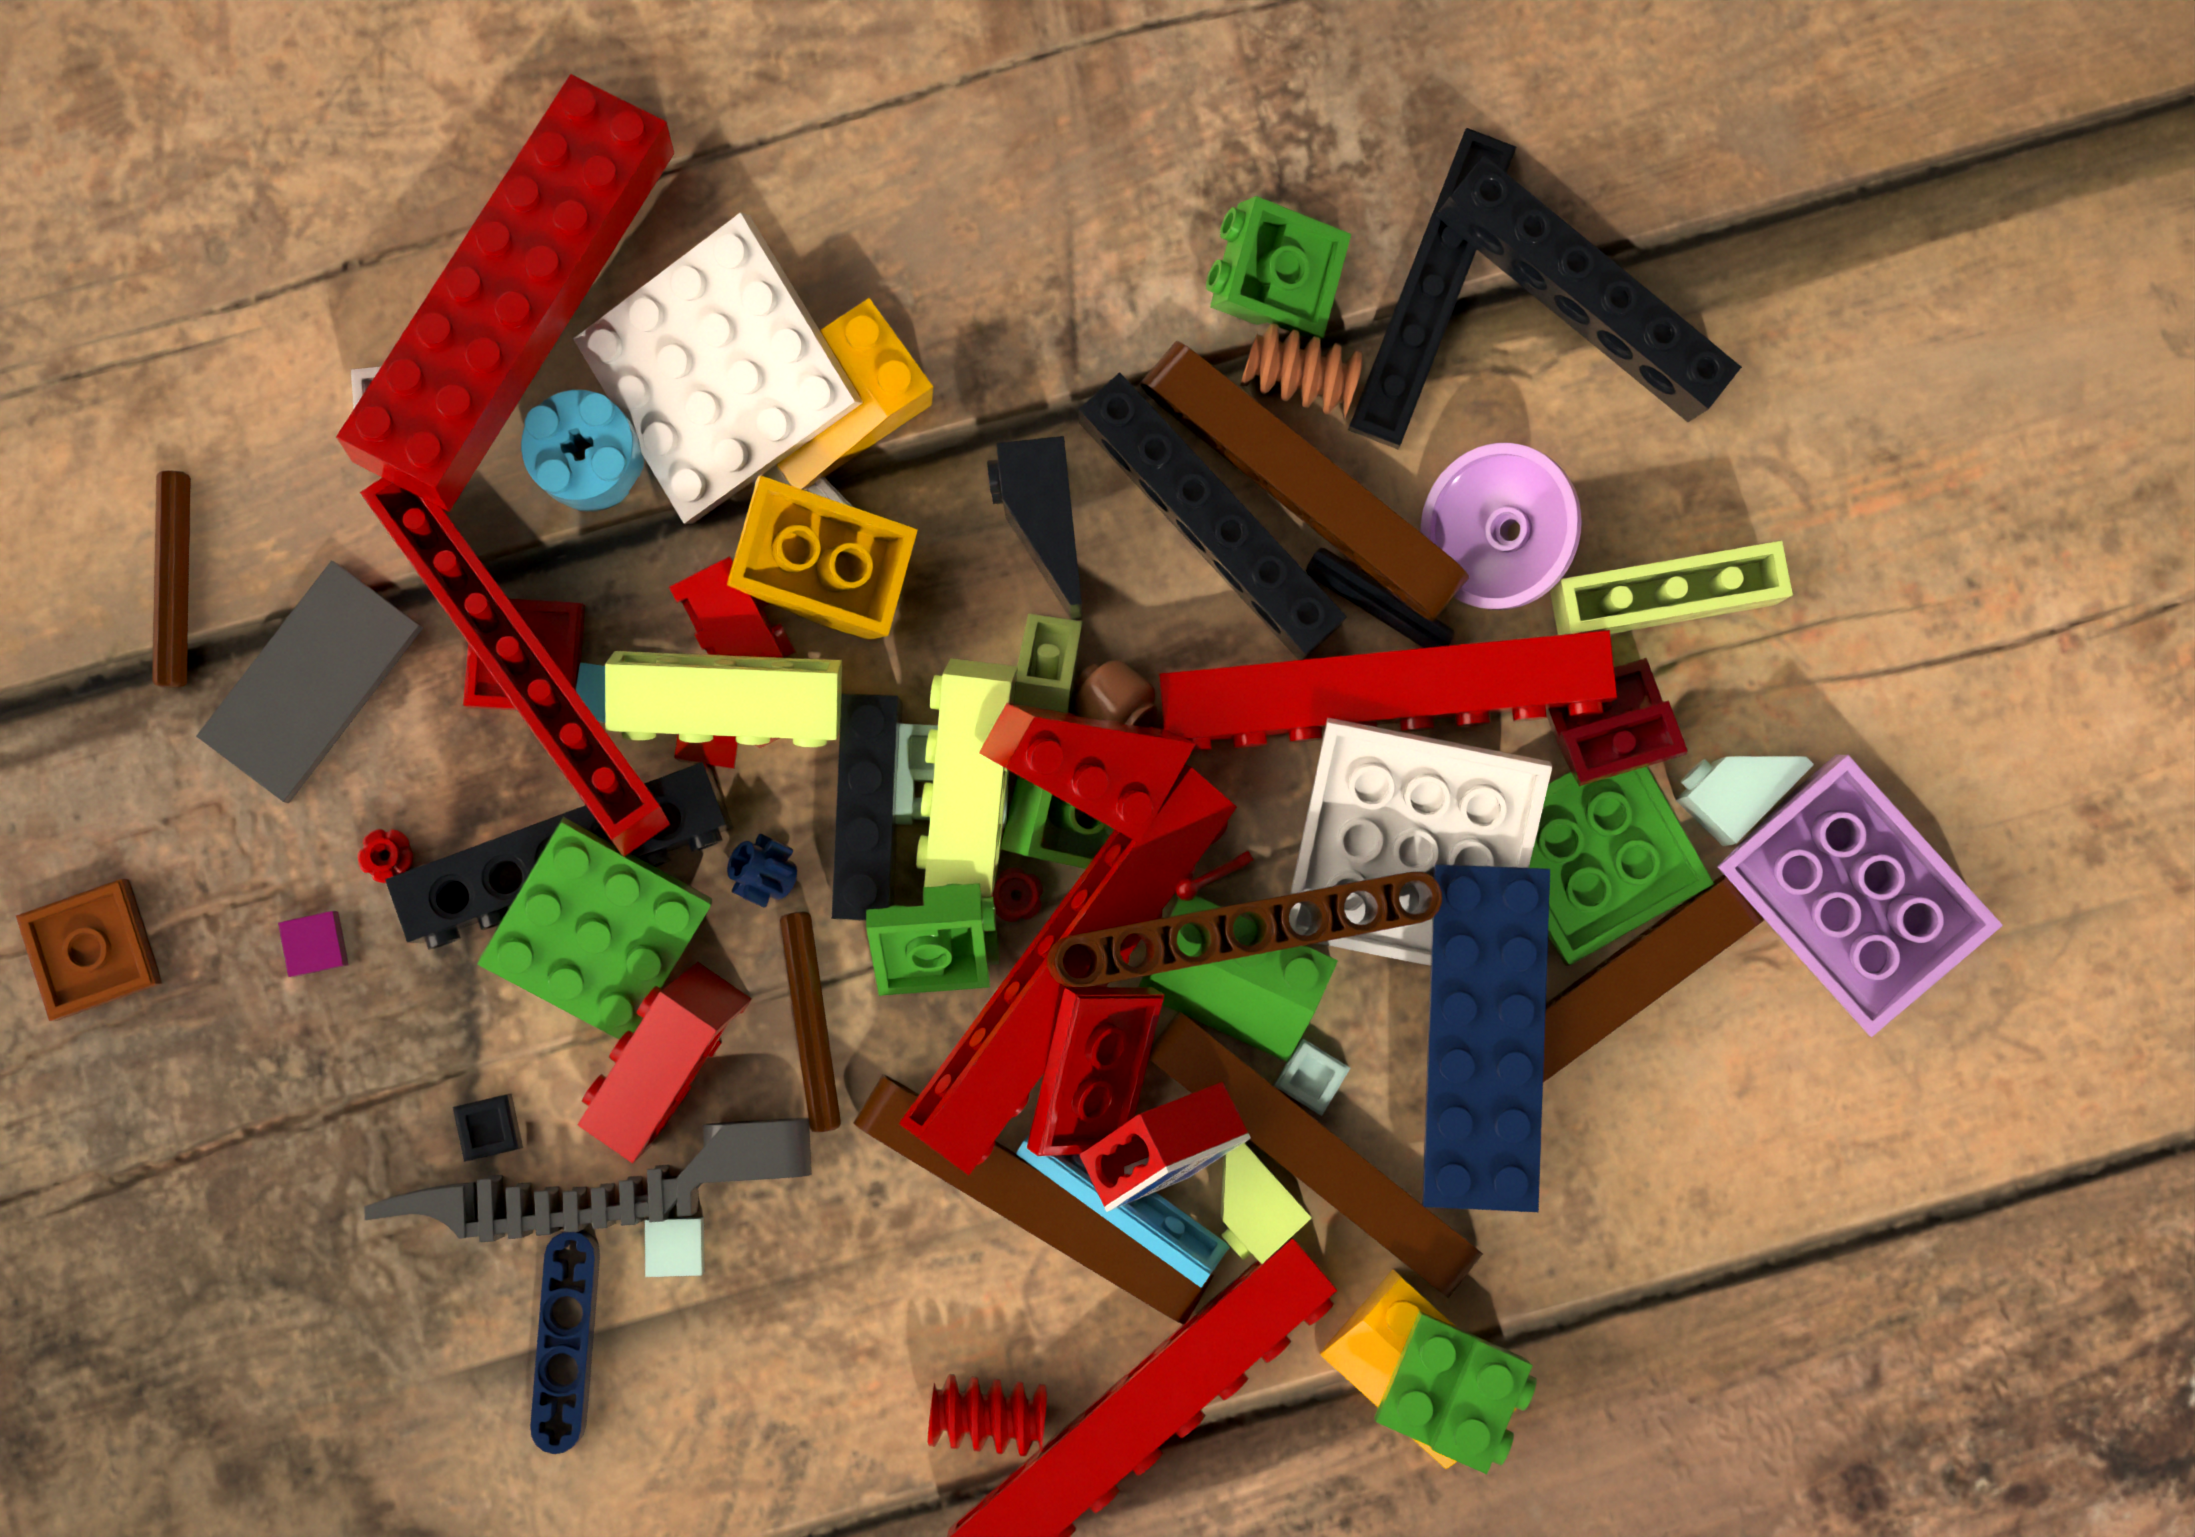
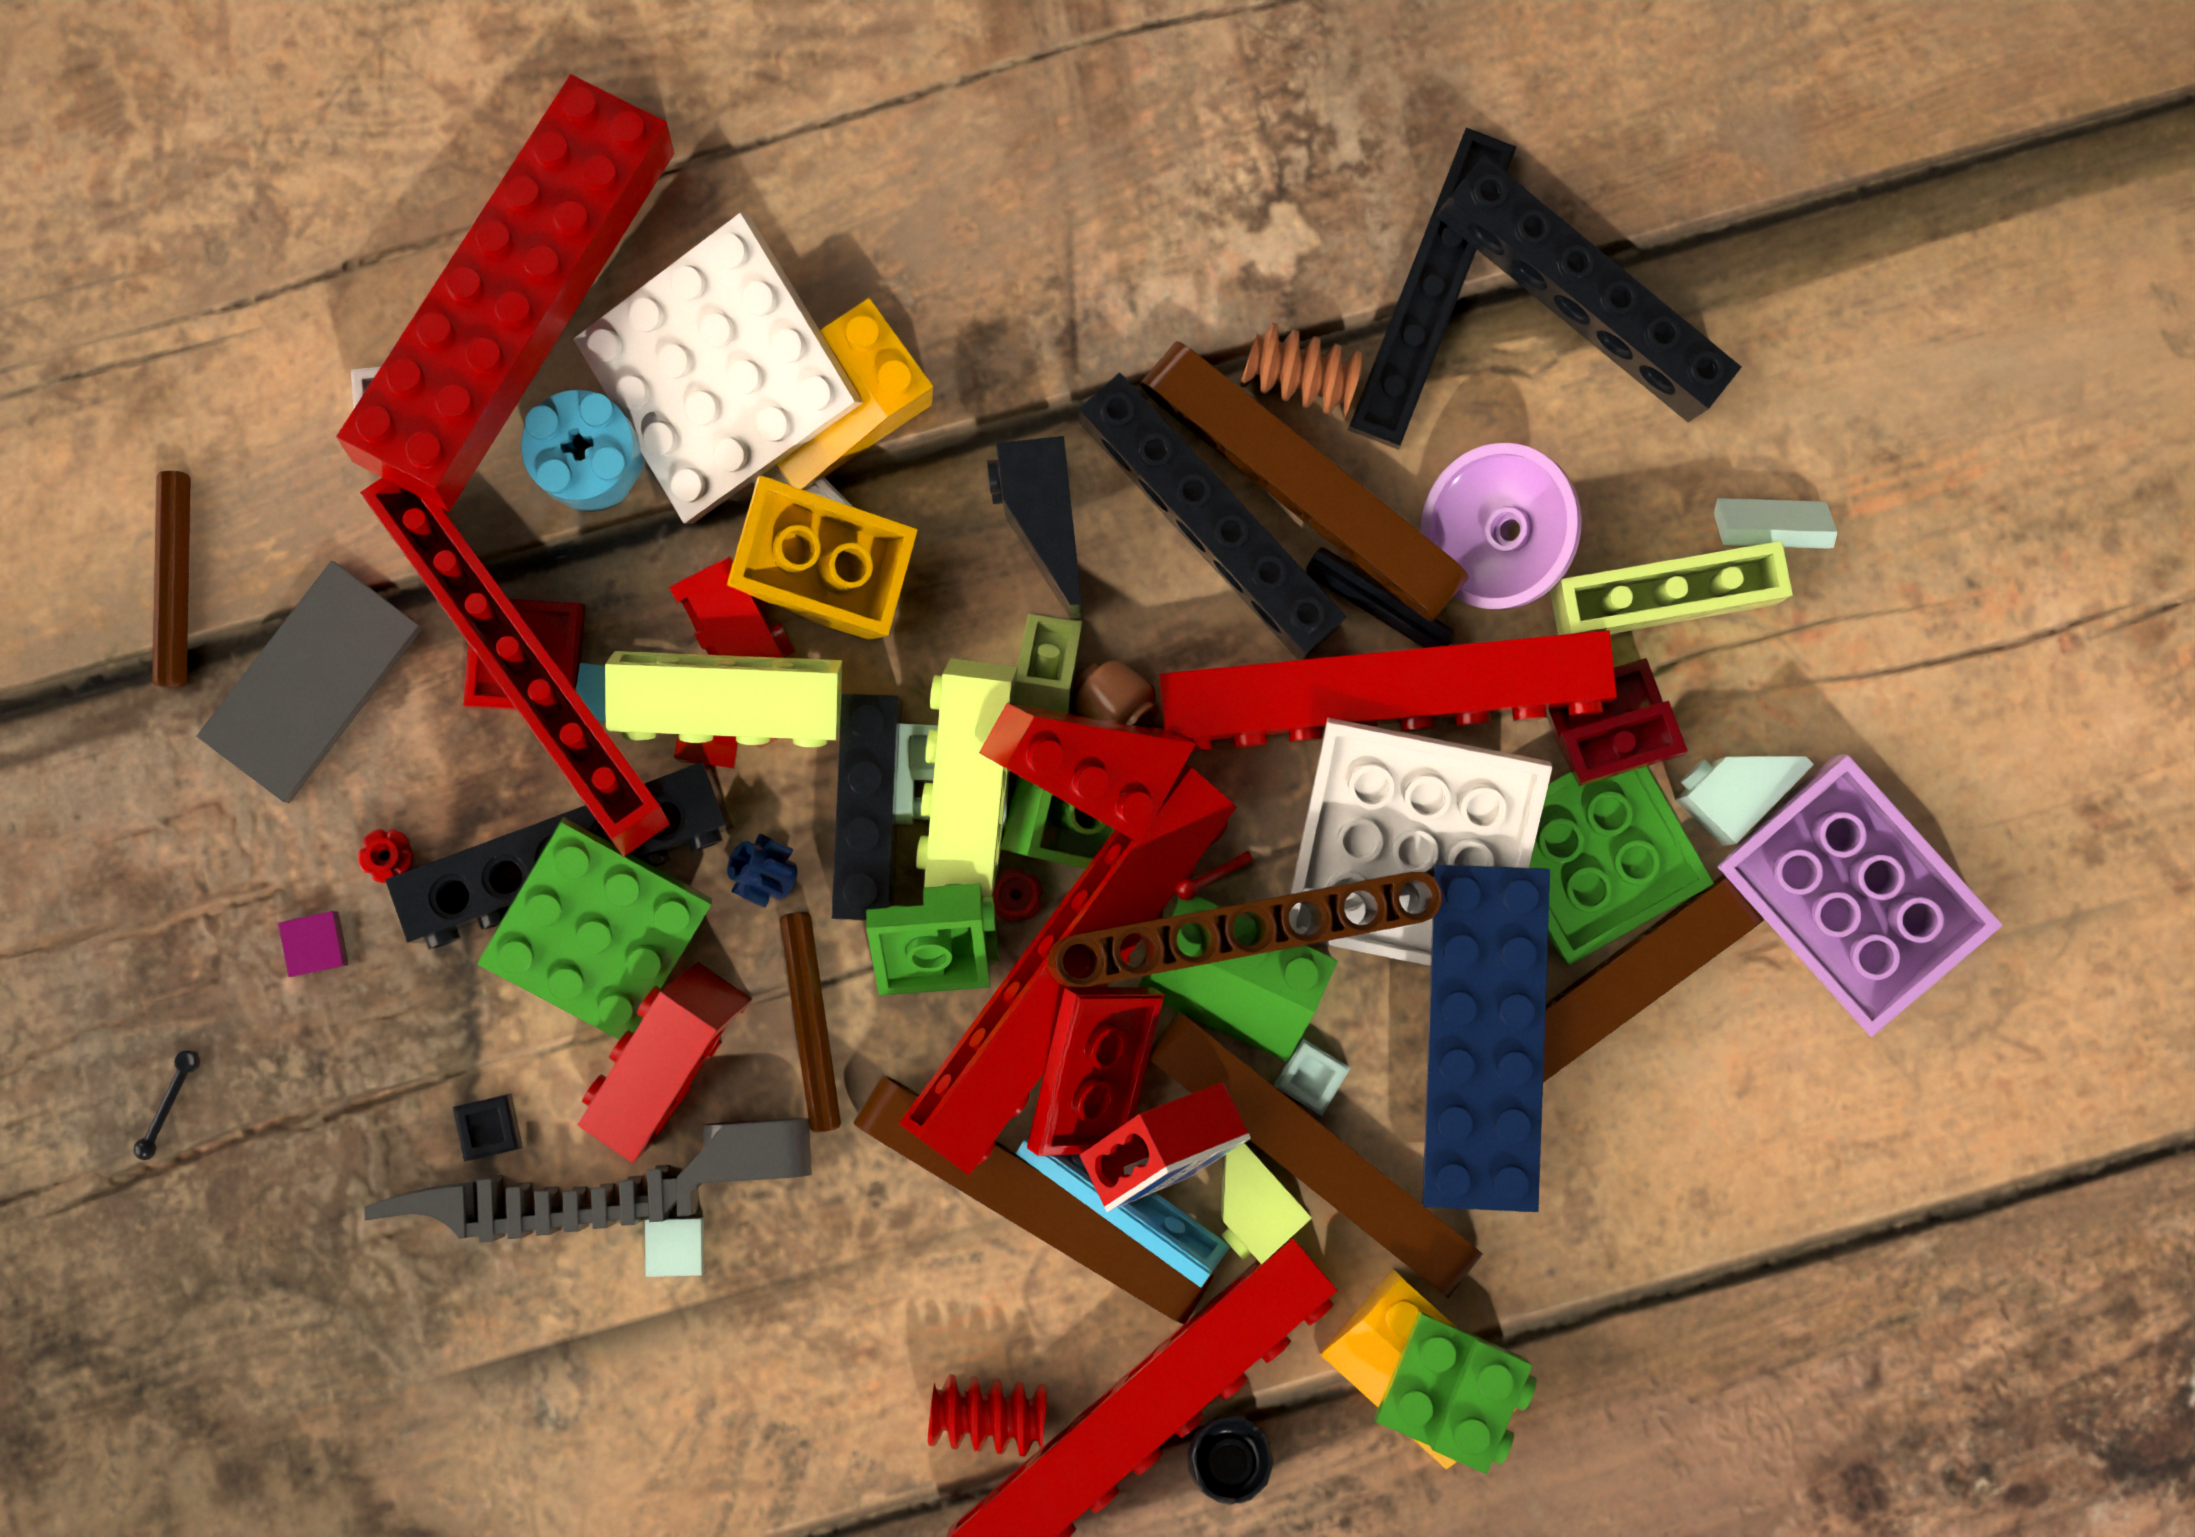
(88, 949): dark orange tile -> none
(185, 1063): none -> black hinge
(558, 1339): dark blue beam -> none
(1230, 1459): none -> black hair
(1277, 267): bright green plate -> none
(1767, 521): none -> light aqua tile

